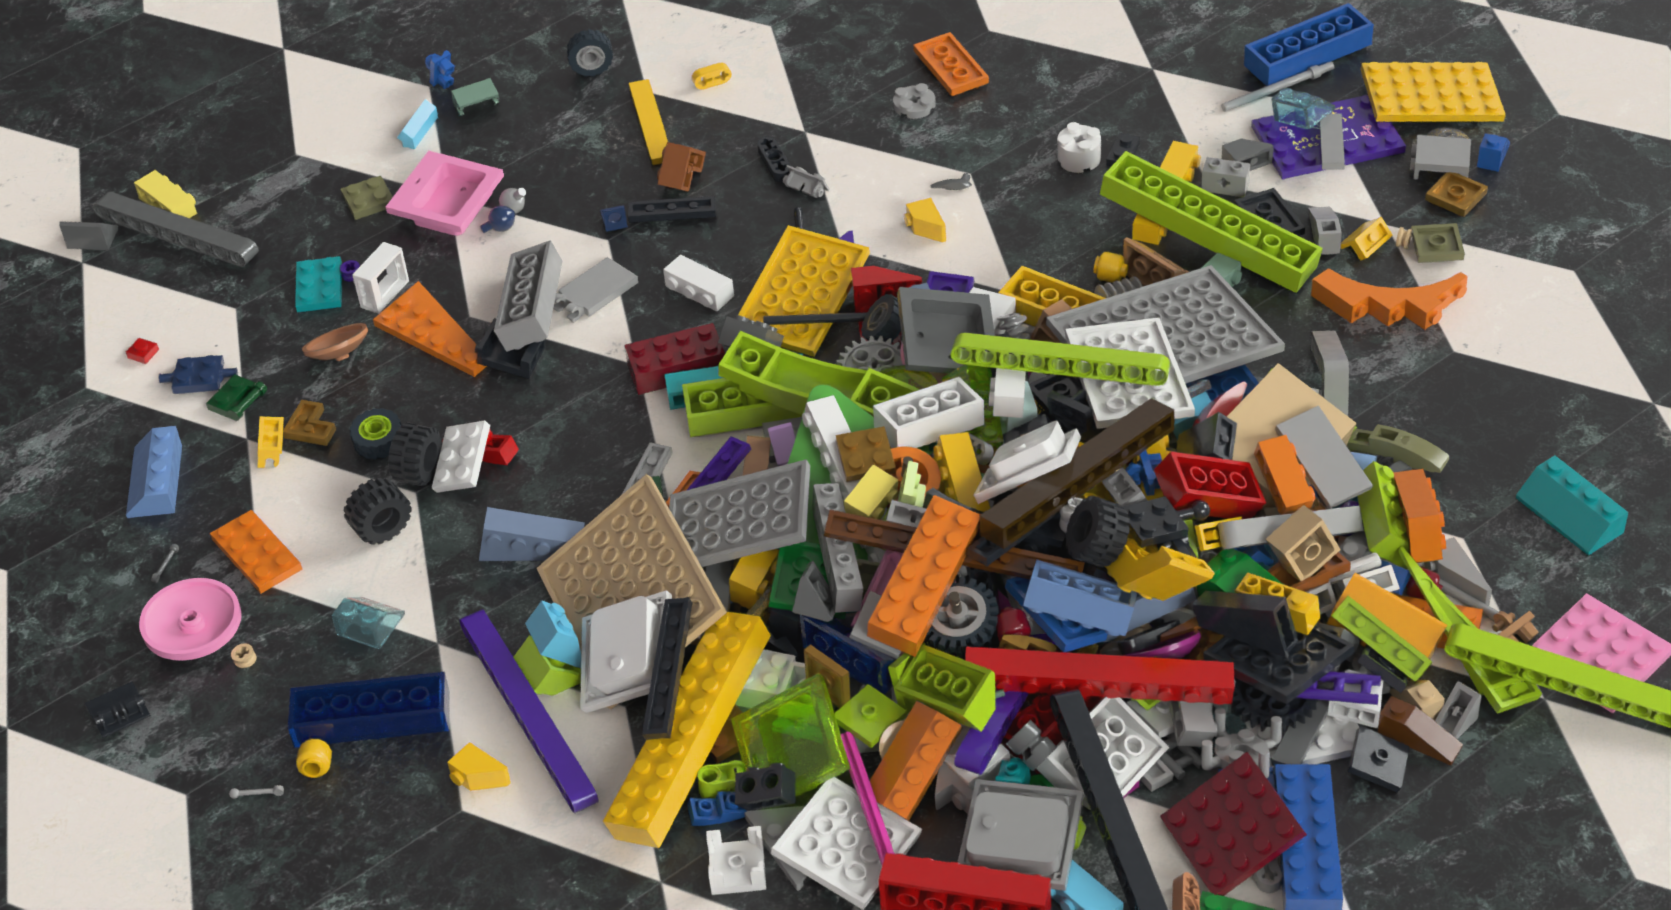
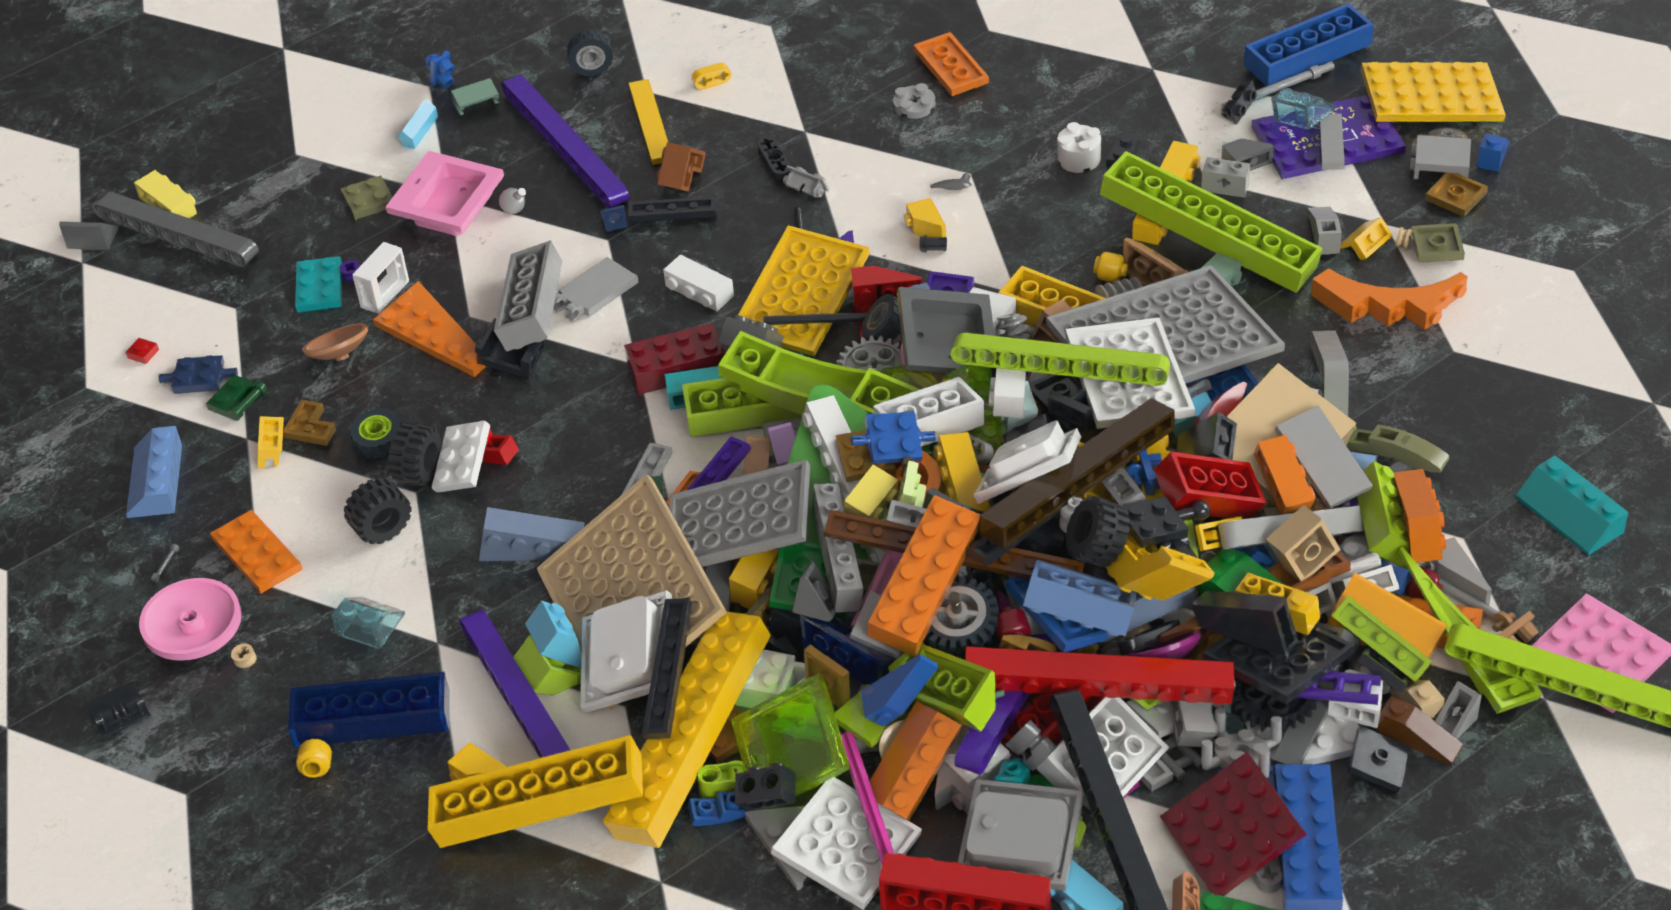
(277, 790): light grey hinge -> none
(500, 219): dark blue piece -> none
(535, 791): none -> yellow brick
(565, 141): none -> dark purple beam
(736, 864): white panel -> none
(892, 437): none -> blue plate
(895, 691): none -> blue slope
(933, 243): none -> black pin
(1244, 97): none -> black hinge
(1273, 208): black plate -> none

